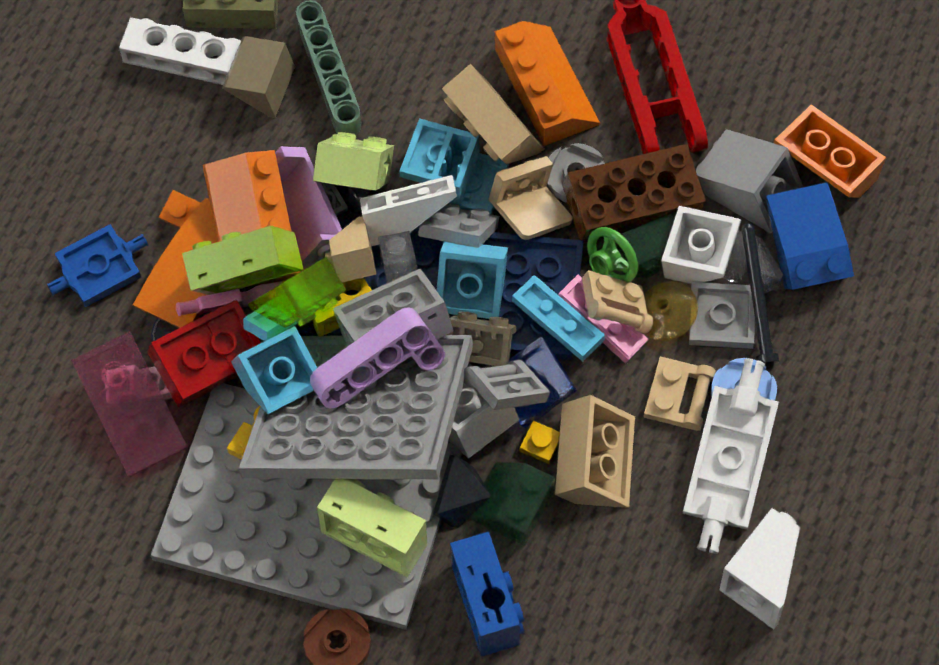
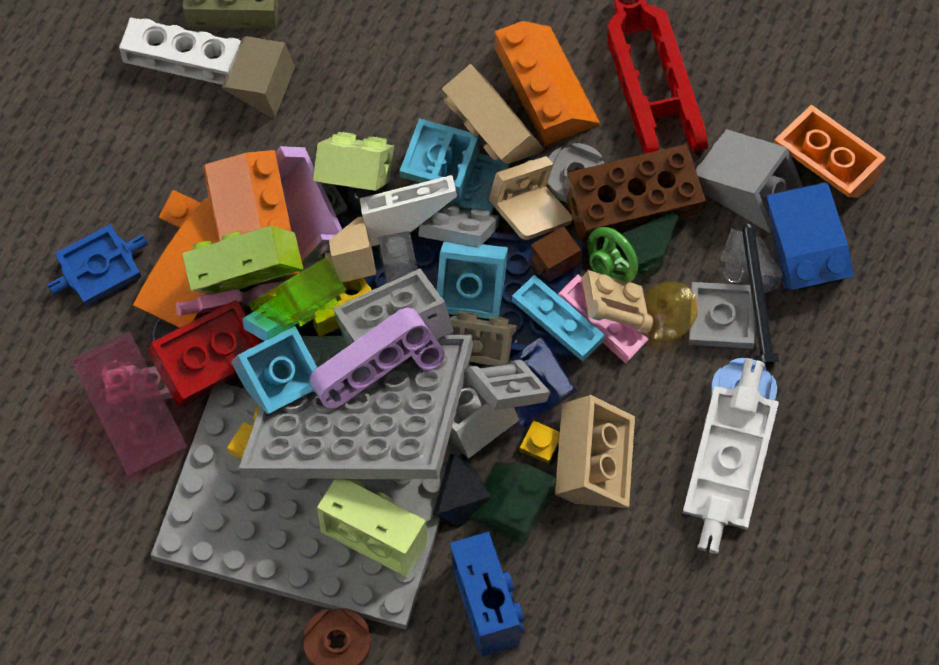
(328, 57): sand green beam -> none
(554, 254): none -> reddish brown brick
(669, 389): tan plate -> none
(699, 246): white slope -> none
(762, 568): white slope -> none

